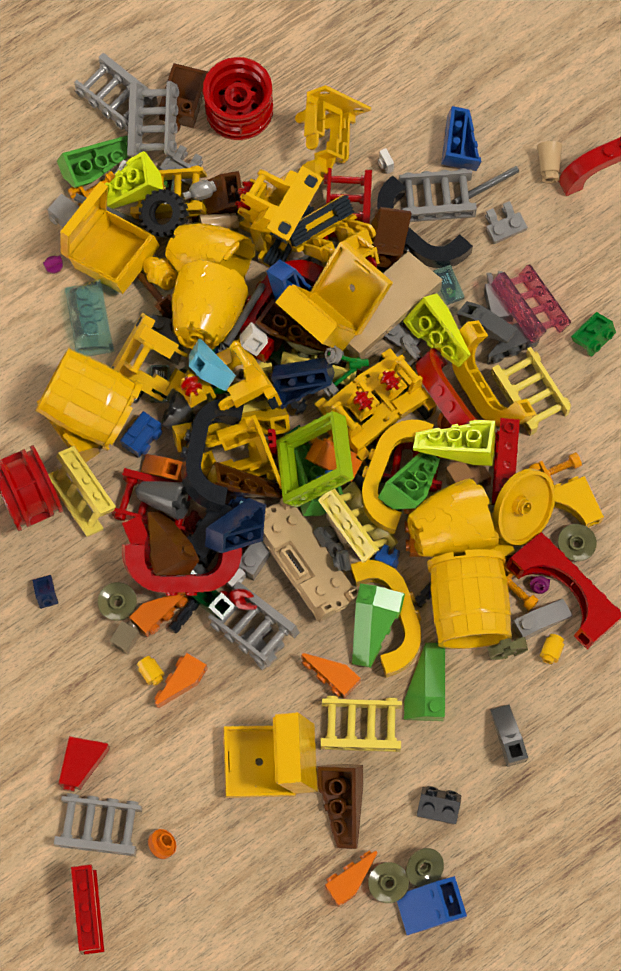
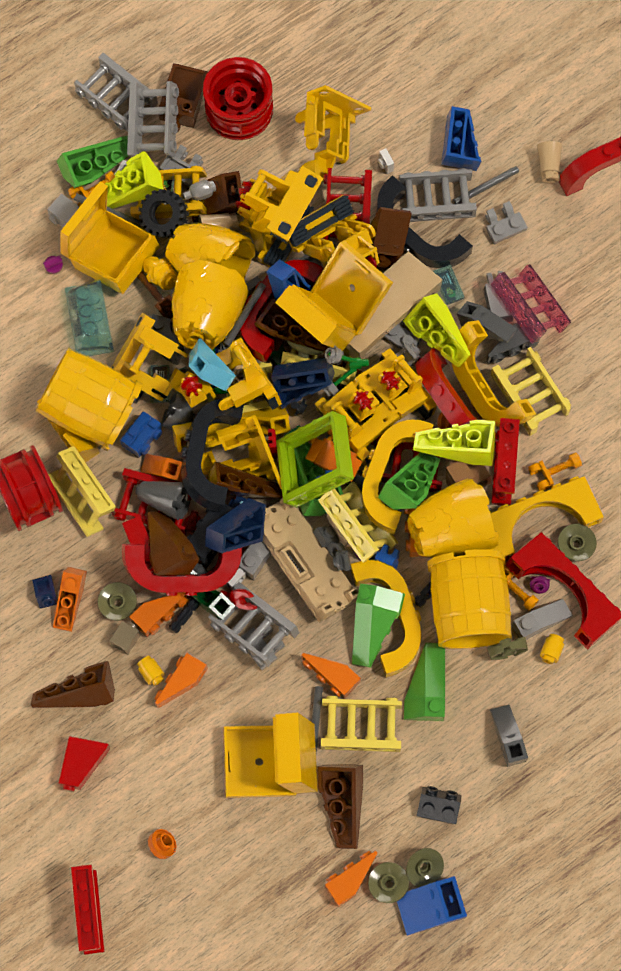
(69, 598): none -> orange slope
(88, 689): none -> reddish brown wedge
(105, 845): light grey fence -> none
(251, 285): none -> light grey tile
(253, 339): white panel -> none
(316, 711): none -> dark grey bar
(524, 506): yellow dish -> none
(594, 333): green bracket -> none

